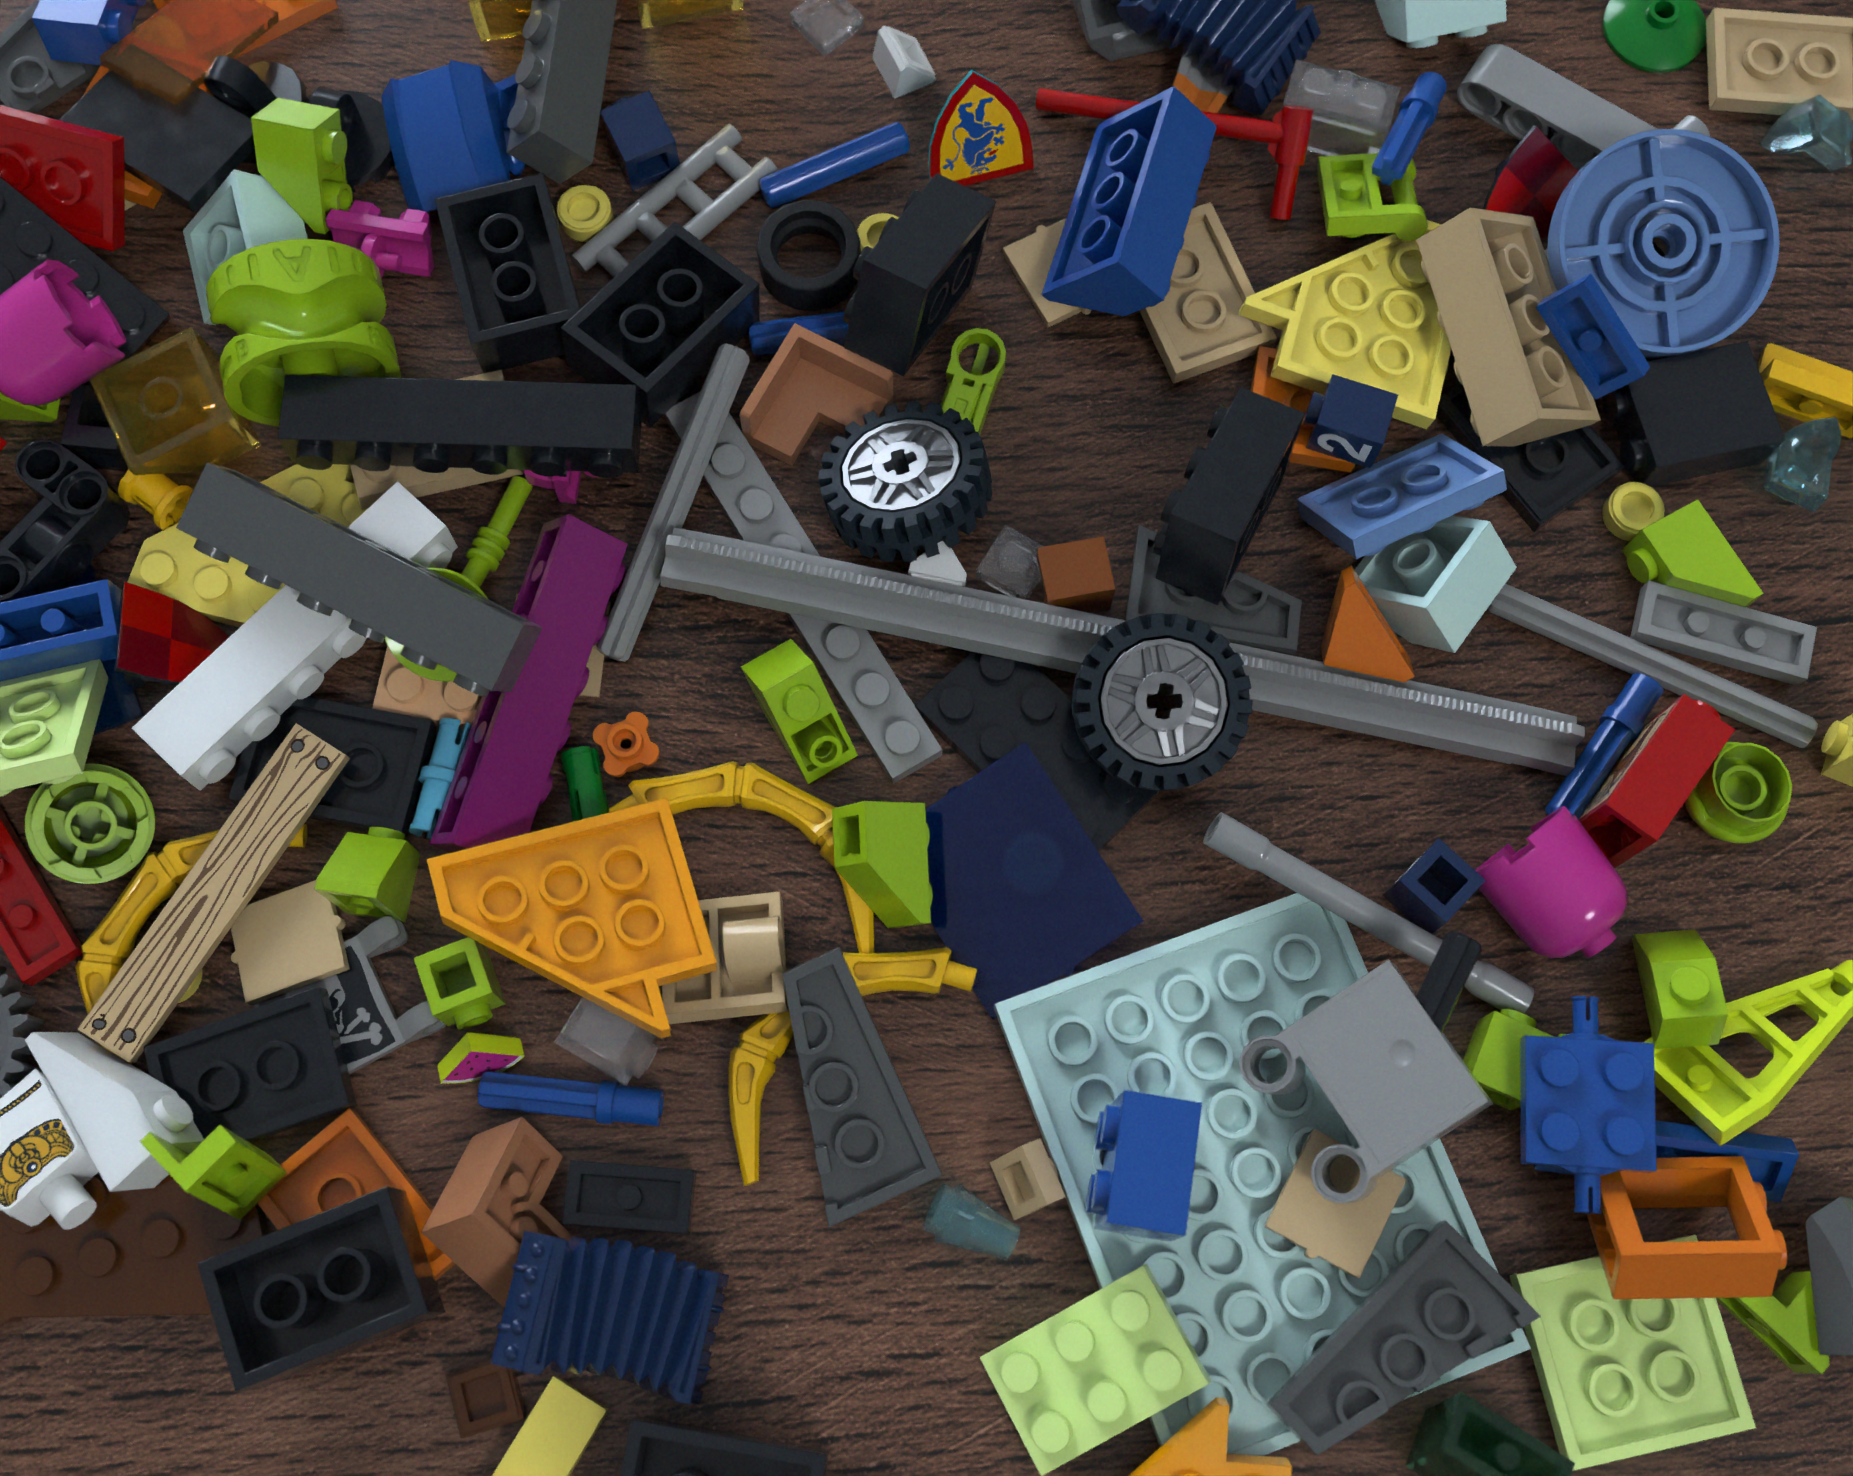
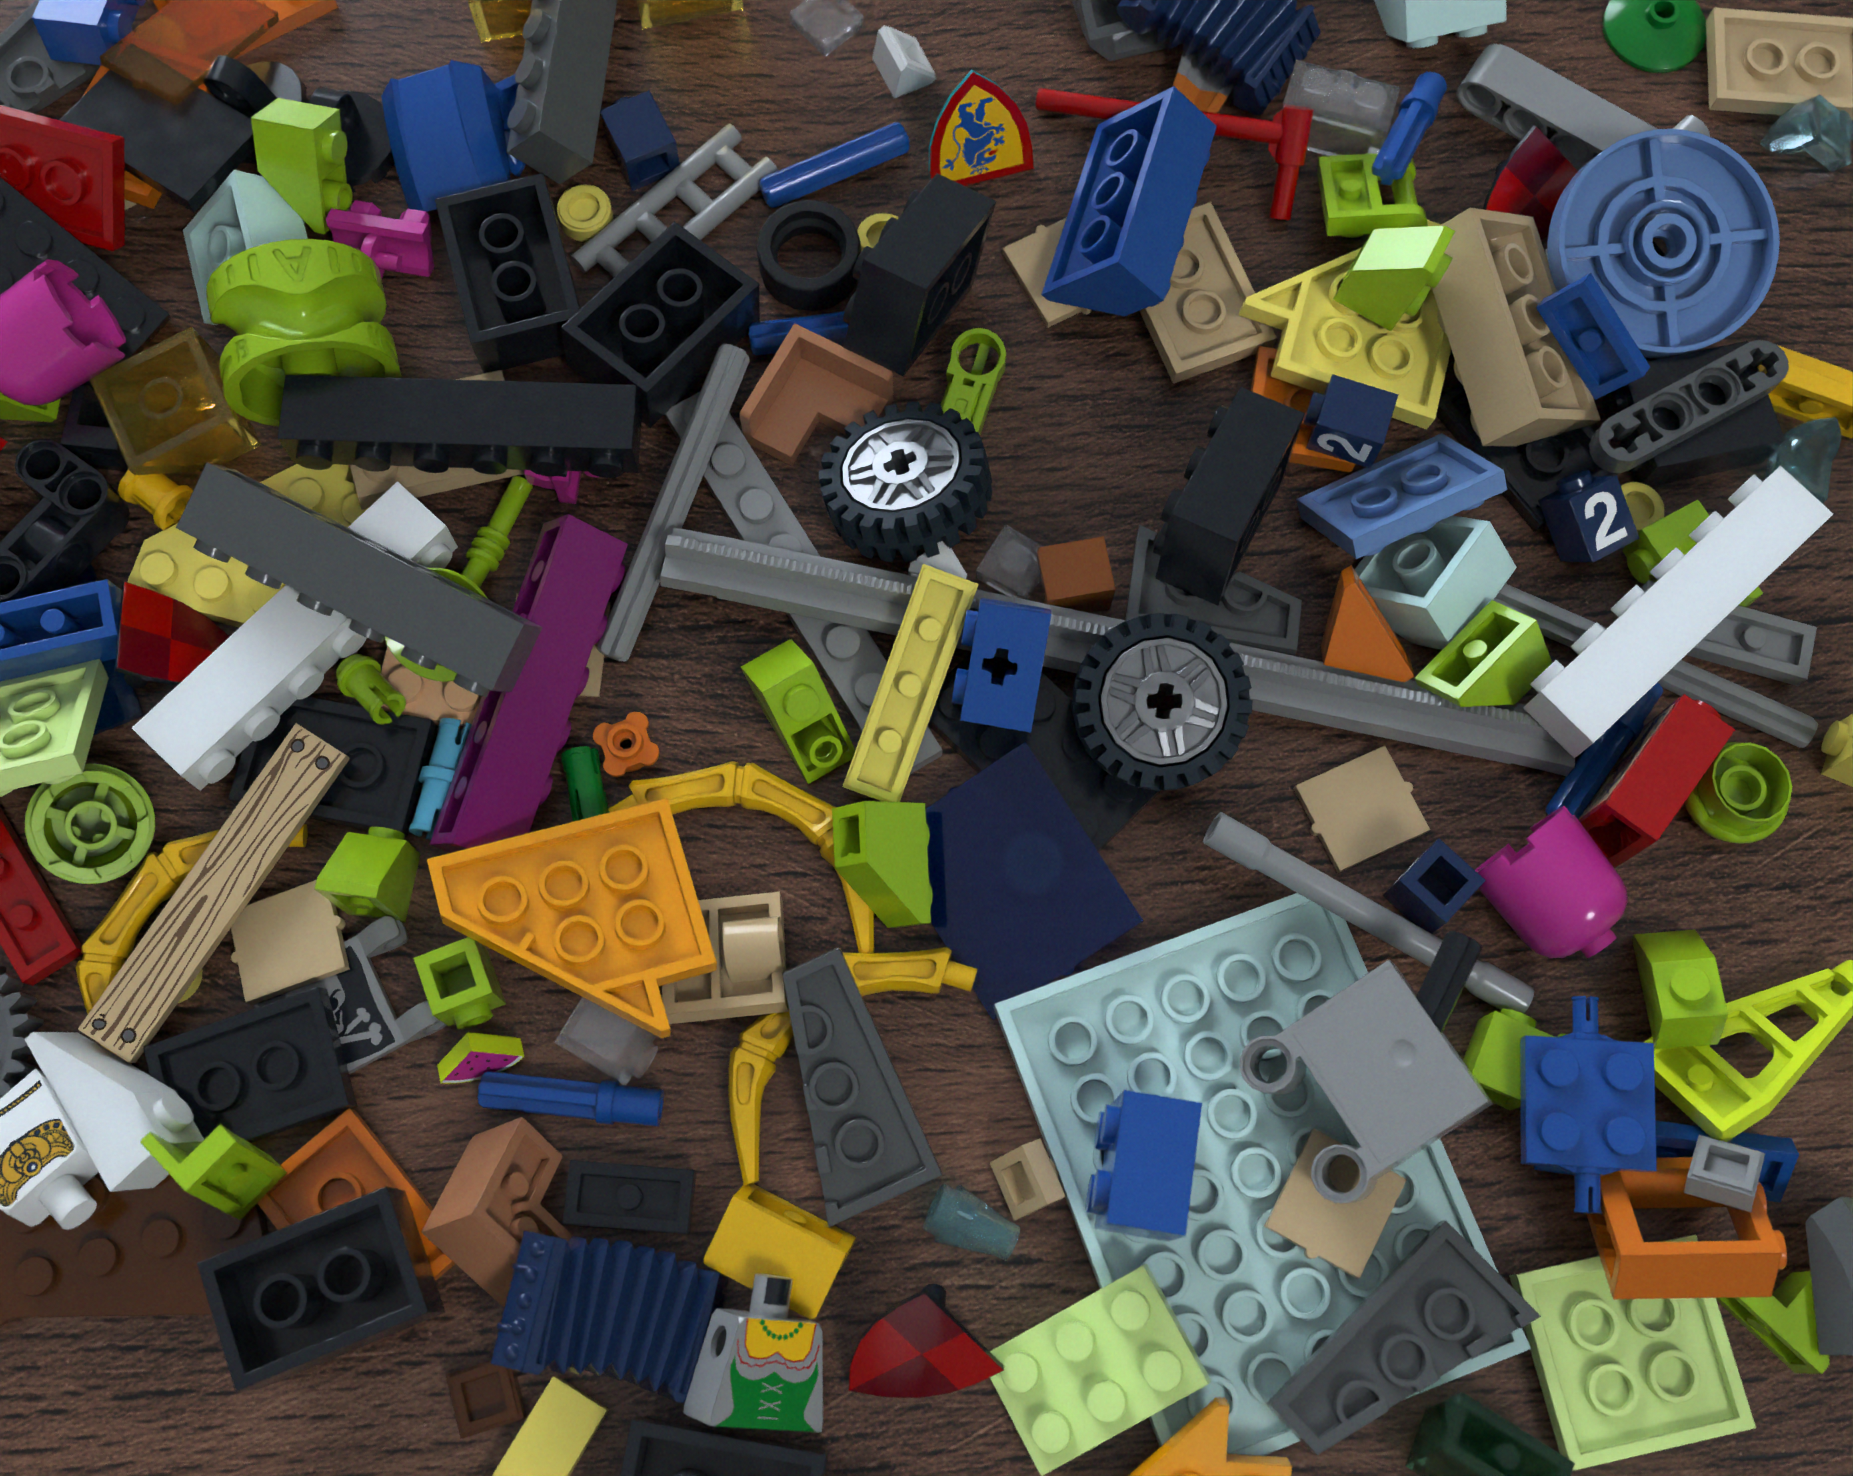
(362, 679): none -> lime pin
(760, 1365): none -> torso
(779, 1239): none -> yellow panel
(910, 685): none -> light yellow tile
(919, 1351): none -> shield
(1011, 699): none -> blue brick
(1361, 809): none -> tan piece
(1393, 272): none -> lime slope
(1488, 660): none -> lime slope
(1588, 517): none -> dark blue brick
(1677, 612): none -> white brick
(1687, 404): none -> dark grey beam
(1724, 1173): none -> light grey tile

